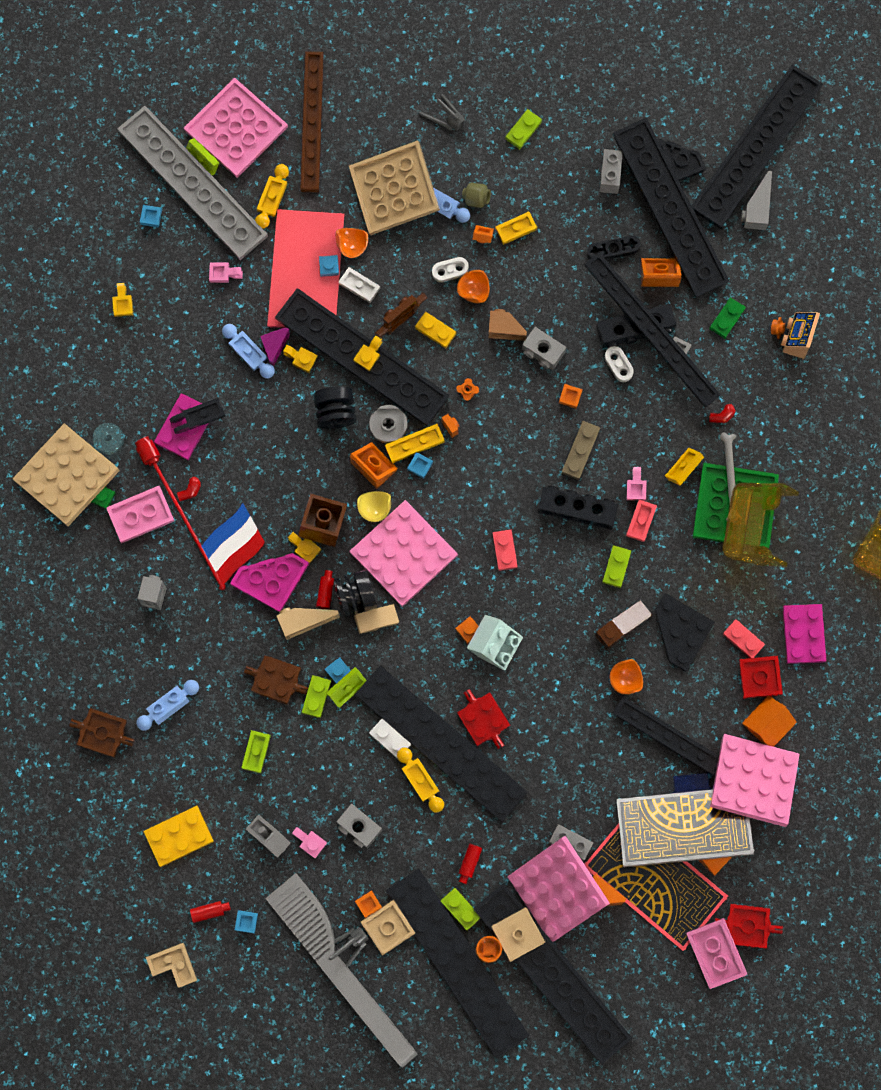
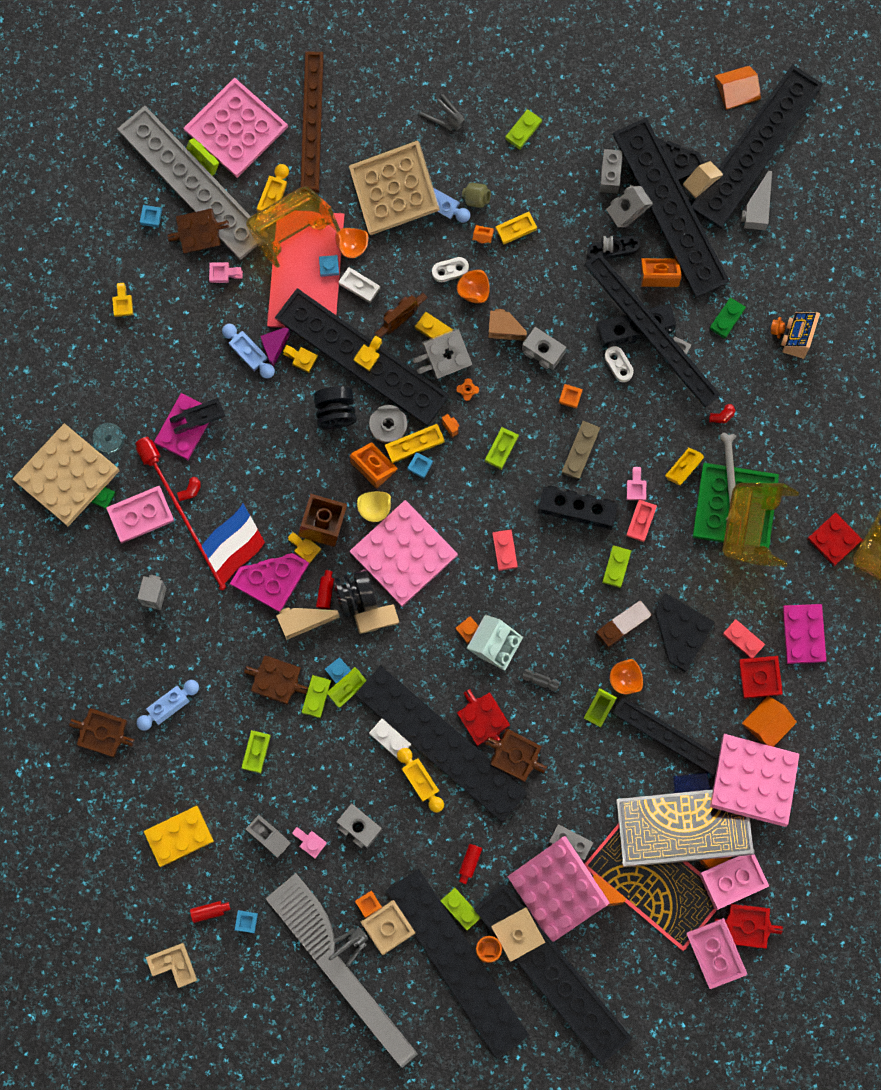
(198, 230): none -> reddish brown plate
(288, 218): none -> clear yellow windscreen
(434, 351): none -> light grey hinge
(501, 448): none -> lime plate
(515, 755): none -> reddish brown plate
(540, 680): none -> dark grey axle
(600, 707): none -> lime slope
(608, 244): none -> light grey bush
(638, 202): none -> light grey brick
(702, 178): none -> tan slope
(733, 880): none -> bright pink plate
(738, 87): none -> orange slope
(835, 539): none -> red plate

